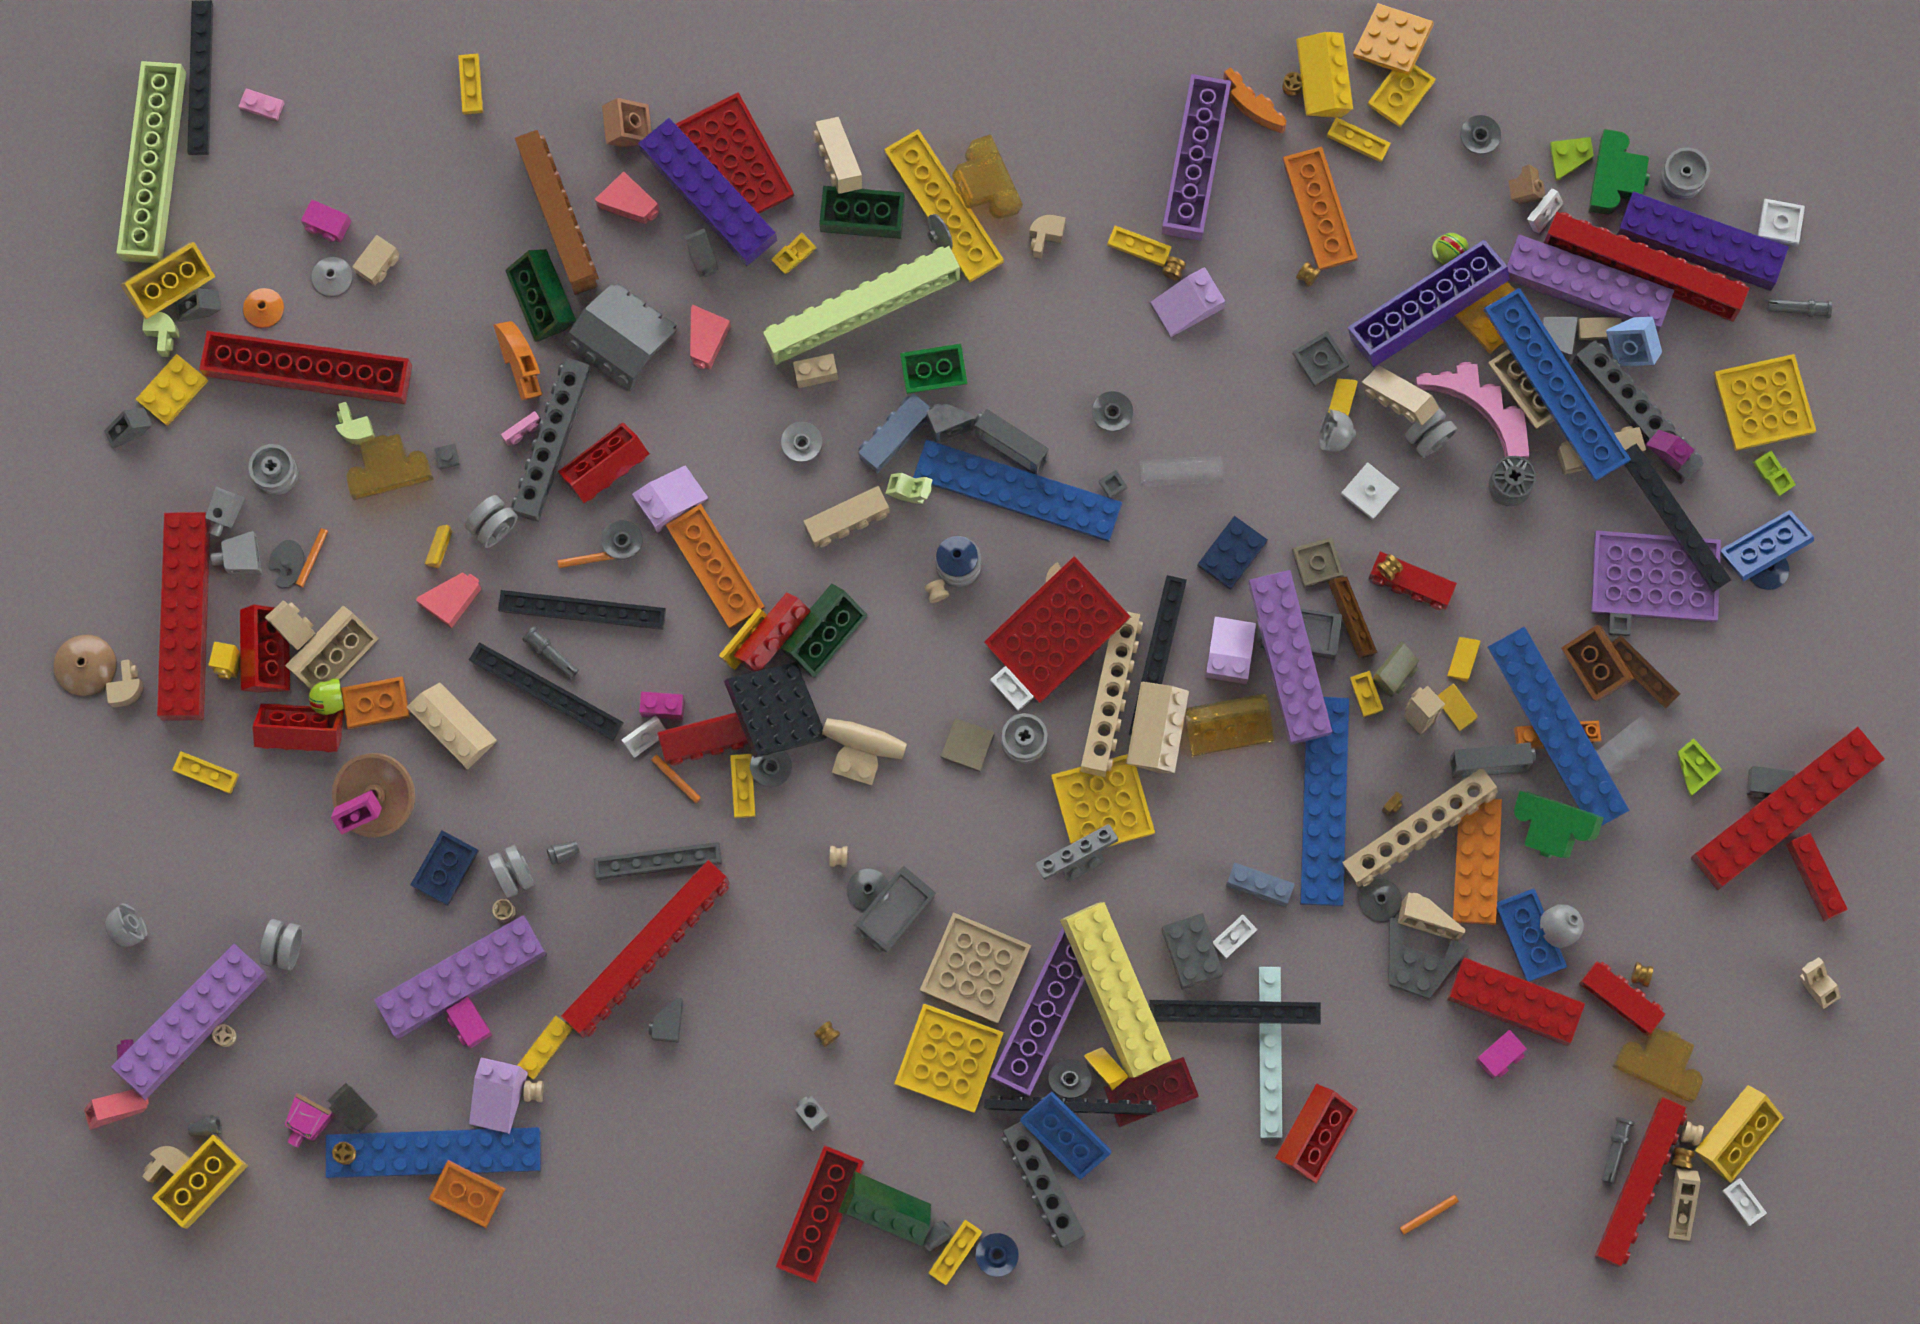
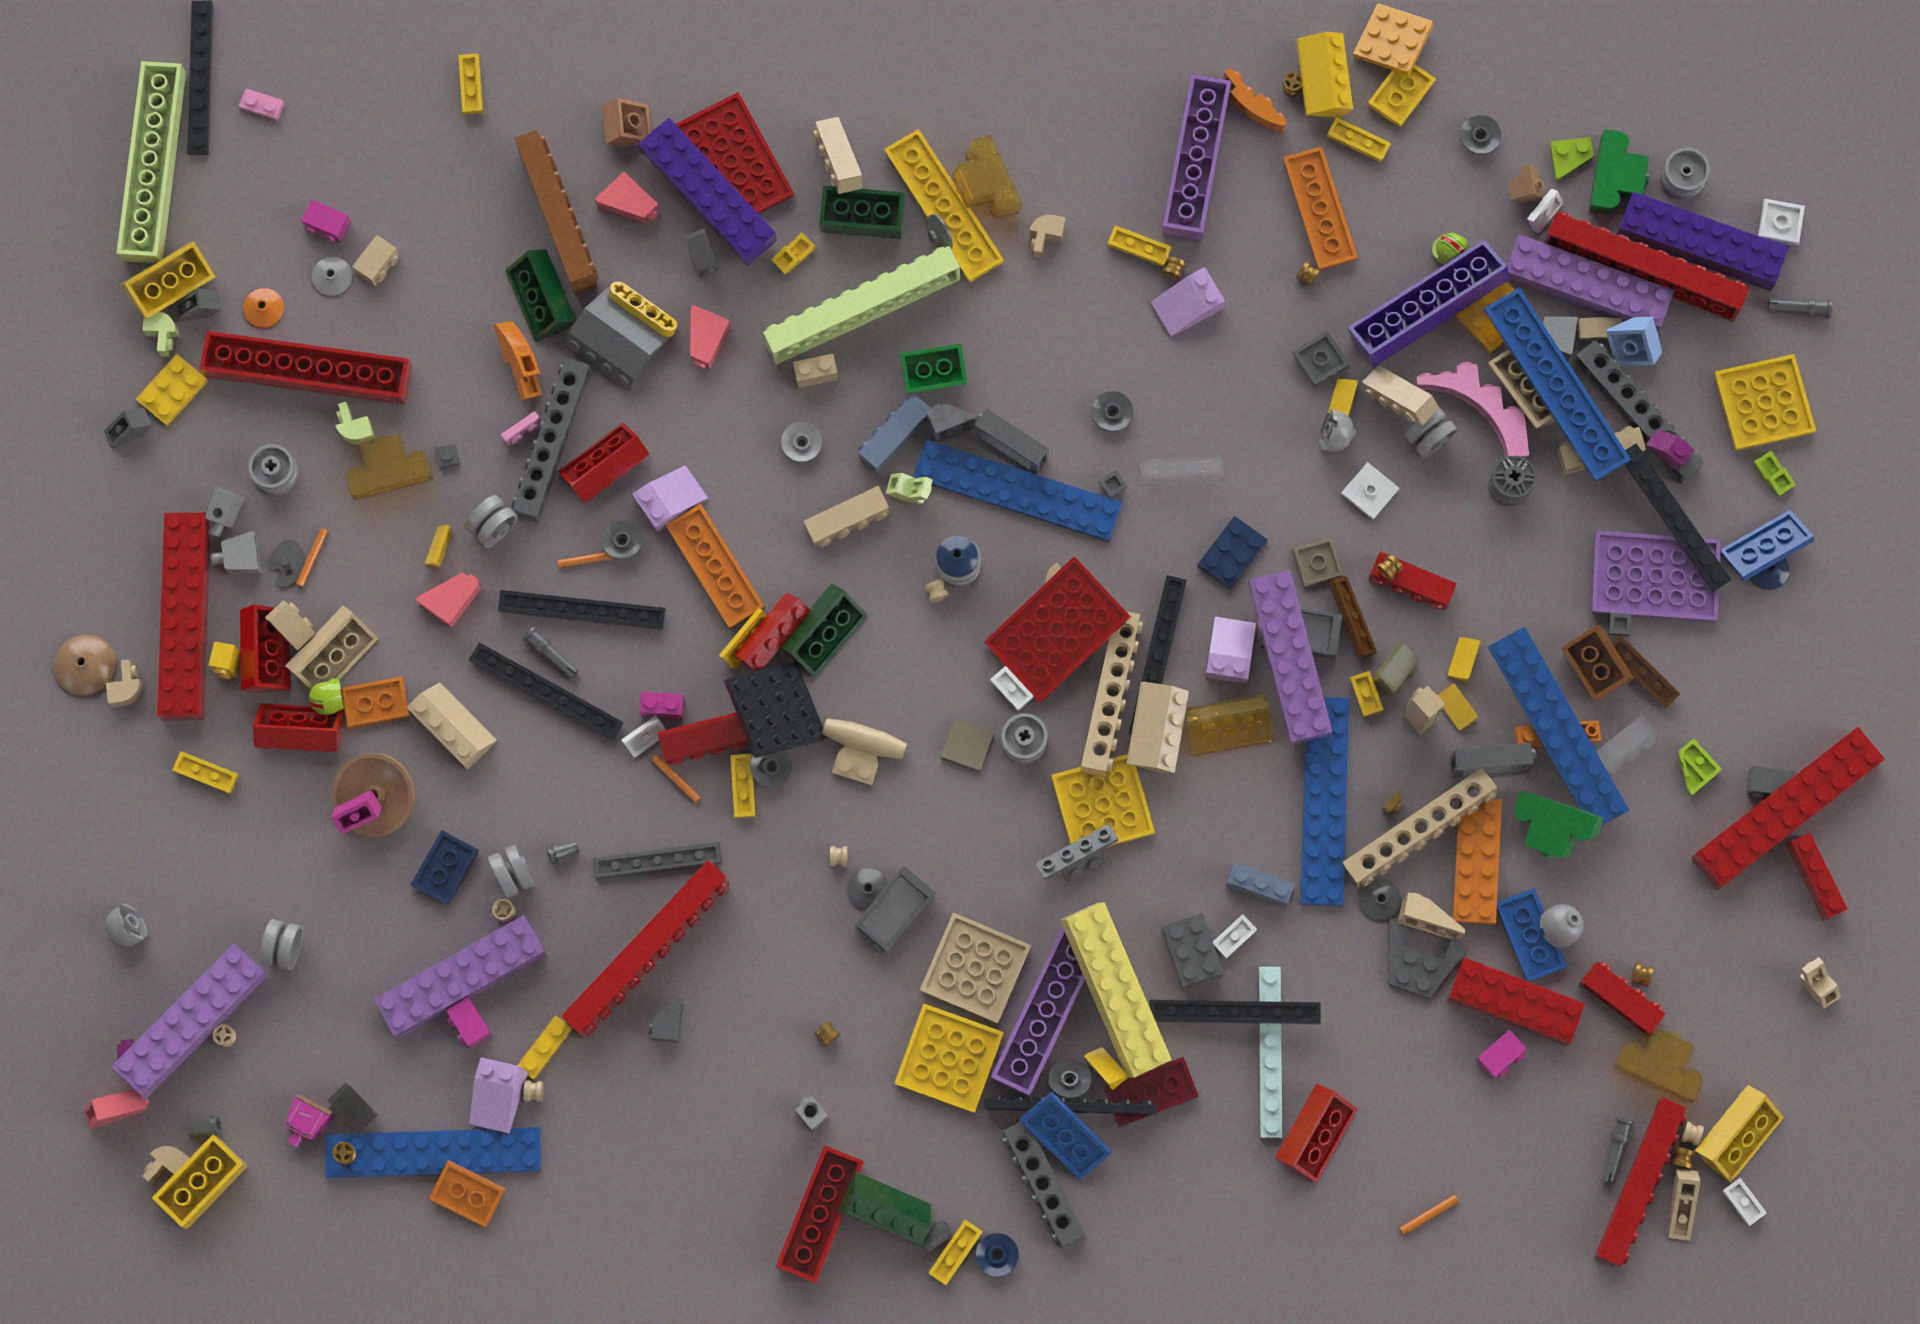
(641, 310): none -> yellow beam

